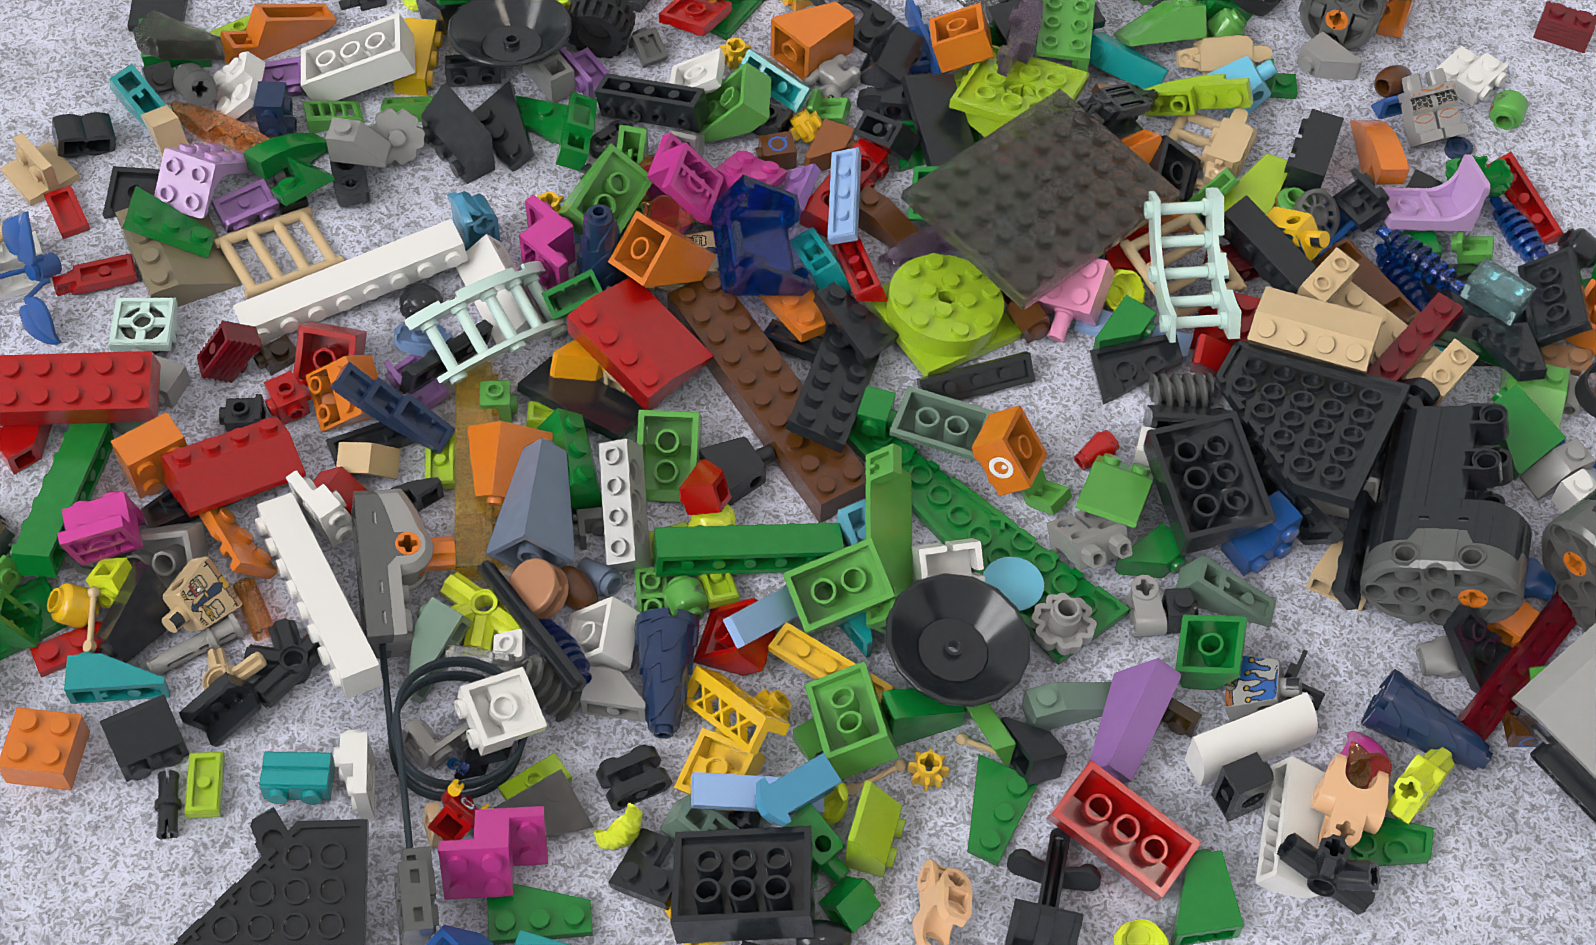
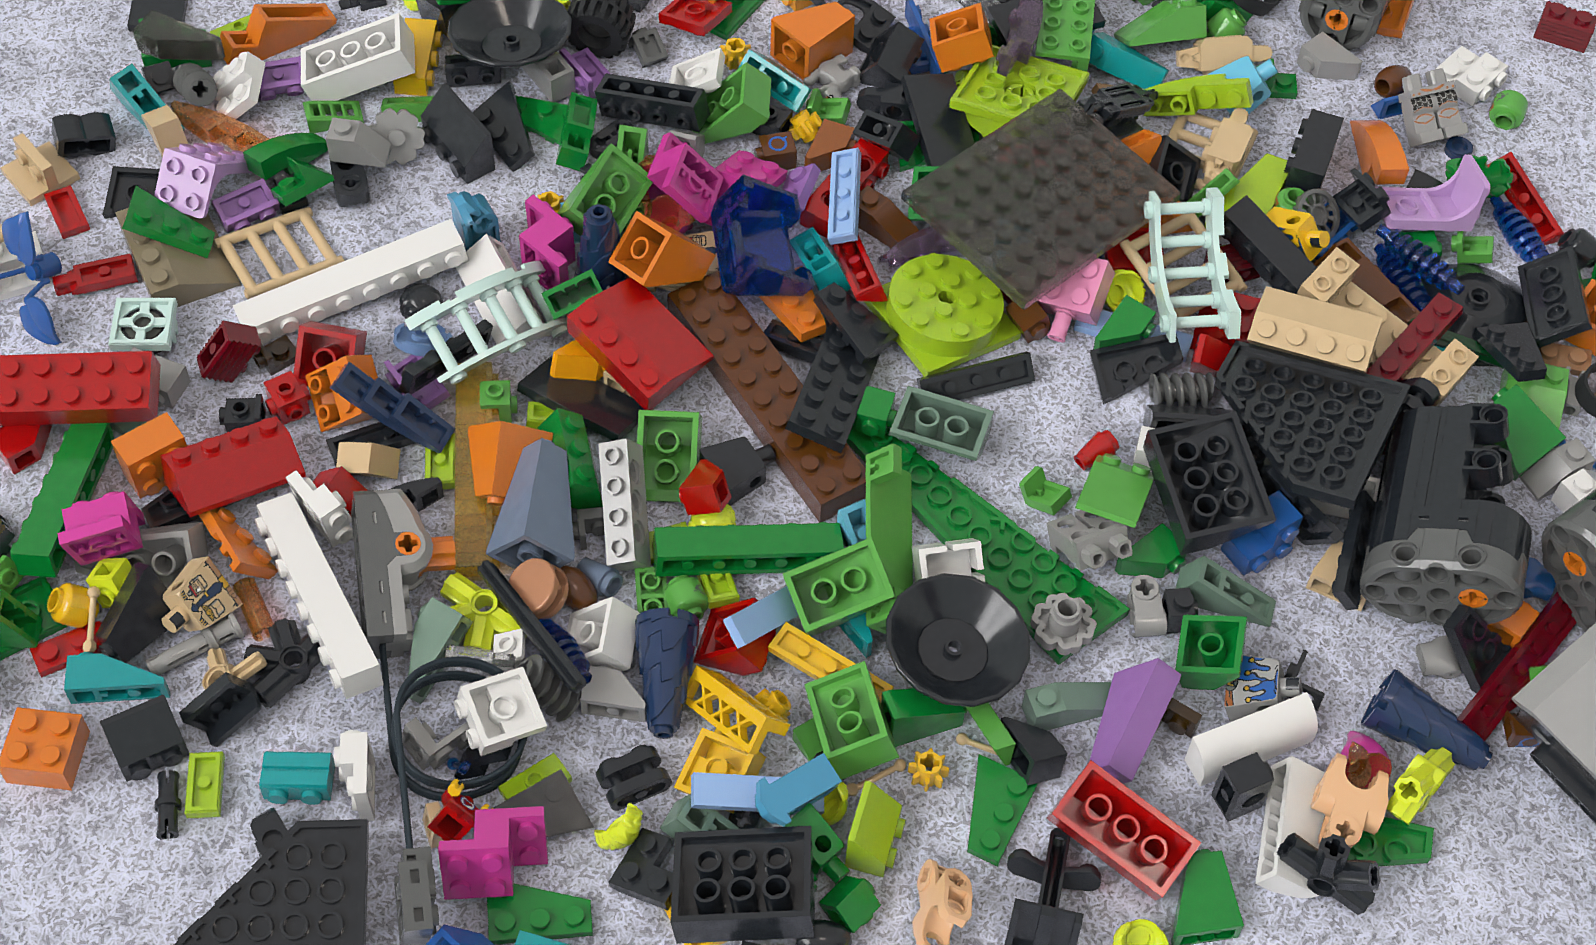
(274, 109): dark blue brick -> none
(1009, 451): orange brick -> none
(1016, 580): medium azure piece -> none
(1498, 291): clear light blue brick -> none

